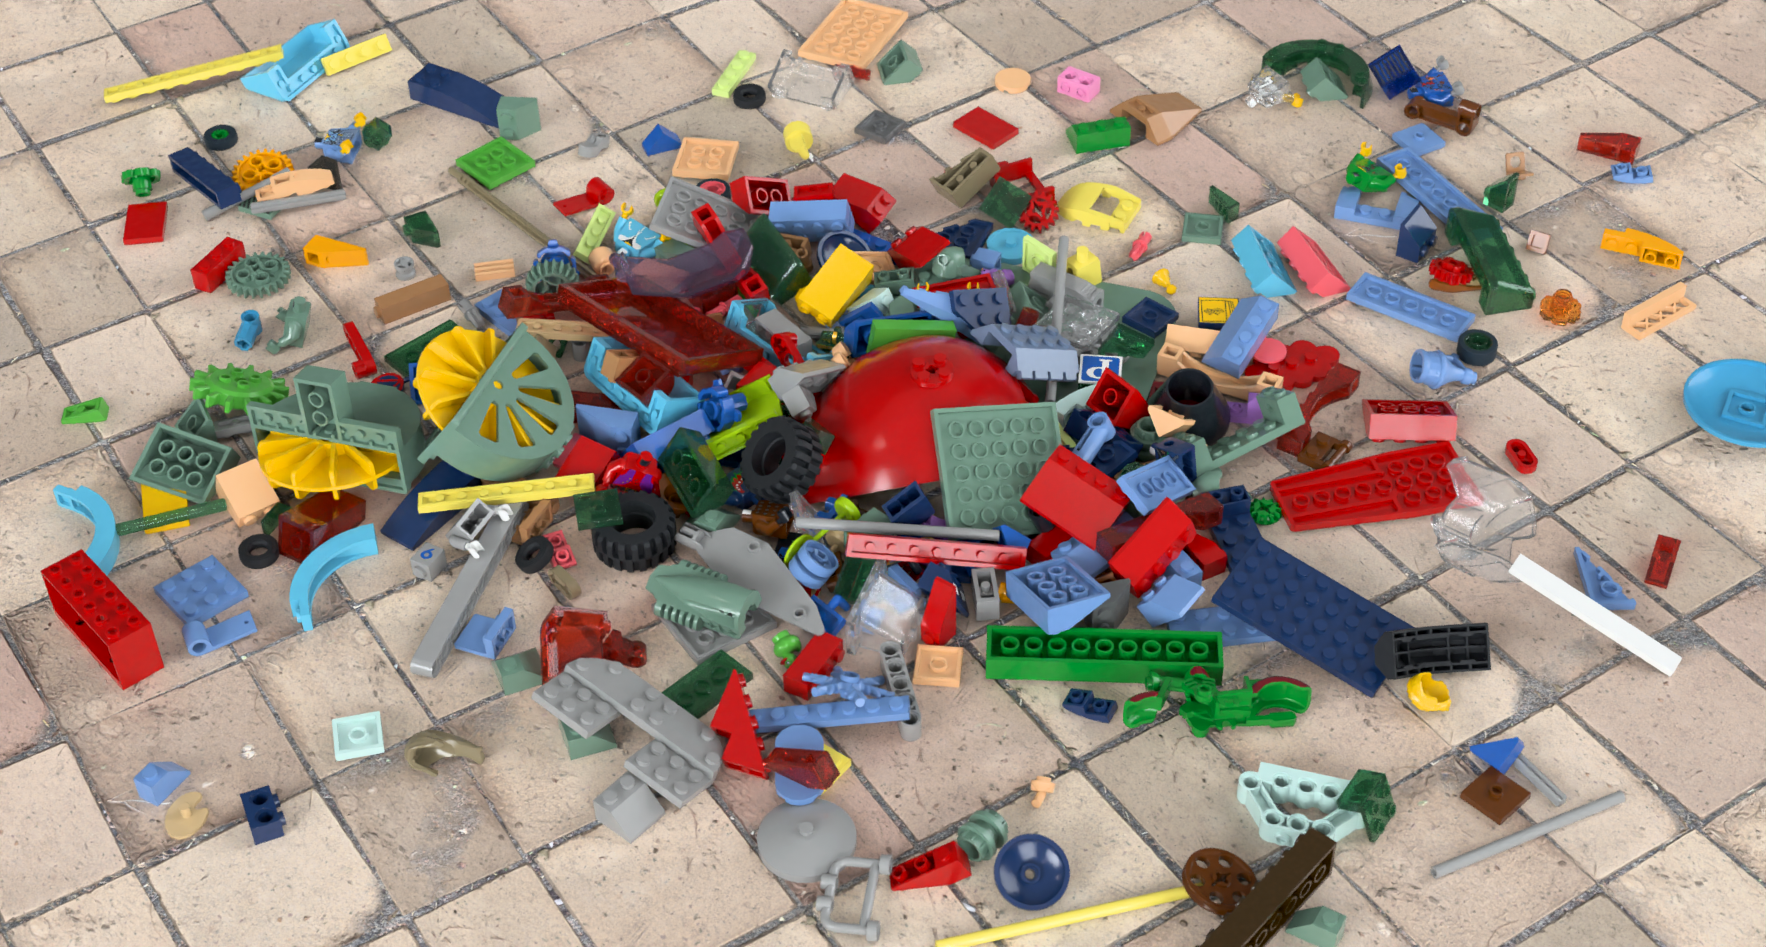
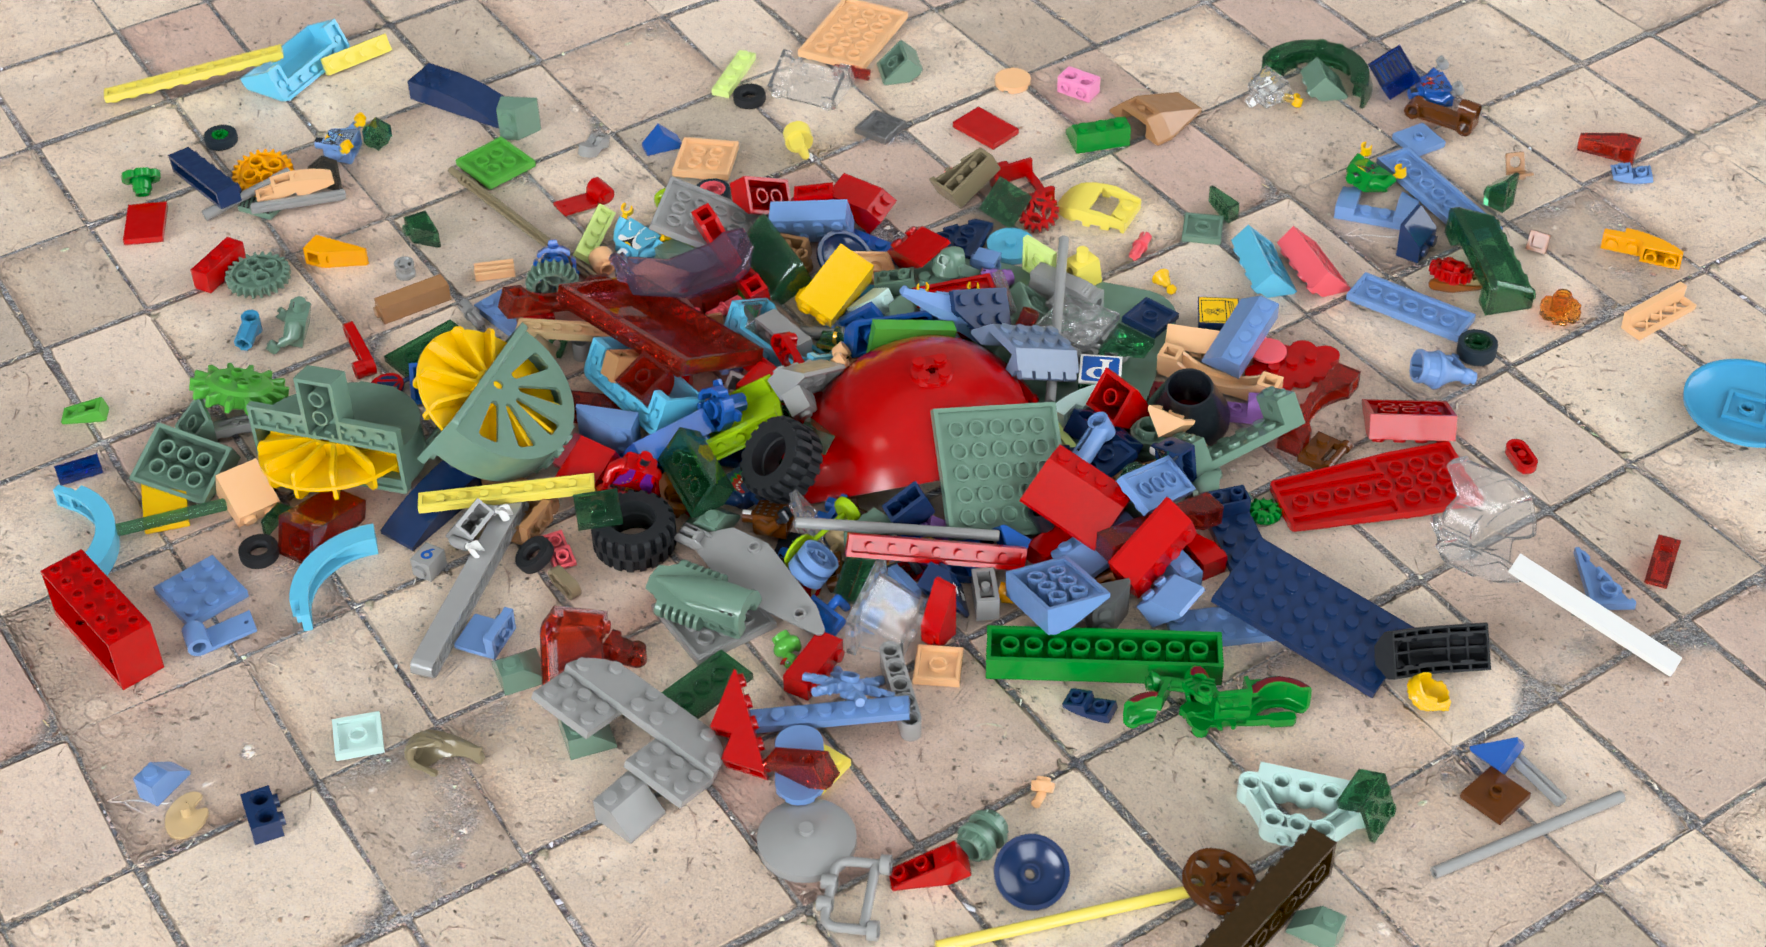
(78, 469): none -> clear blue plate

